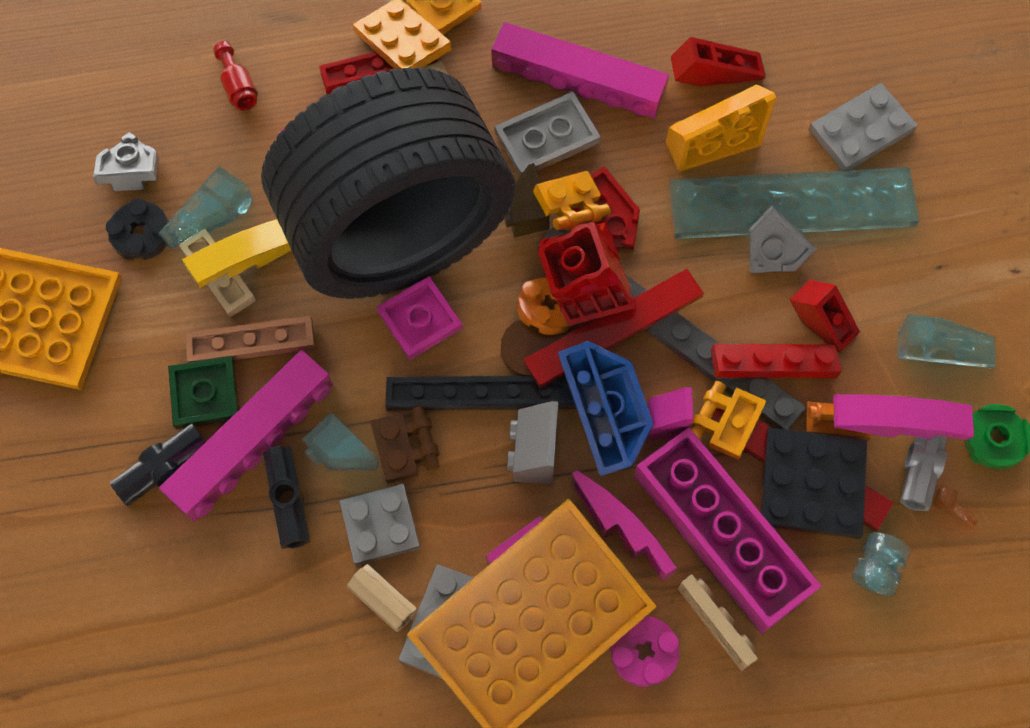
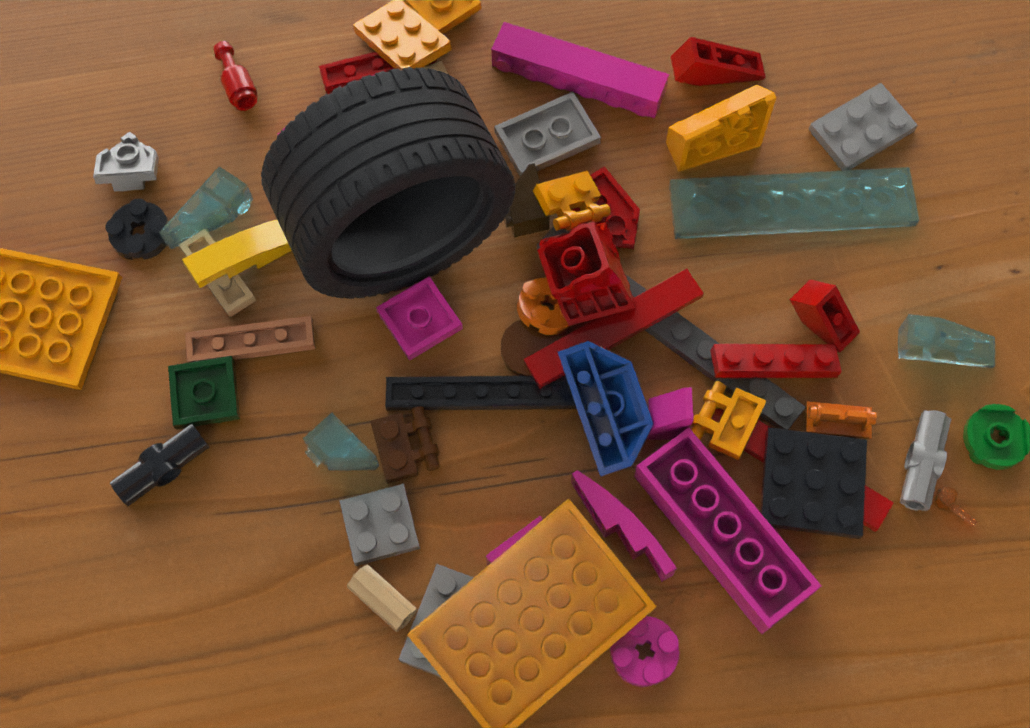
(247, 435): dark pink brick -> none
(291, 515): black piece -> none
(534, 444): light grey slope -> none
(718, 622): tan plate -> none
(777, 244): light grey plate -> none
(881, 563): clear light blue wheel -> none
(903, 415): dark pink slope -> none

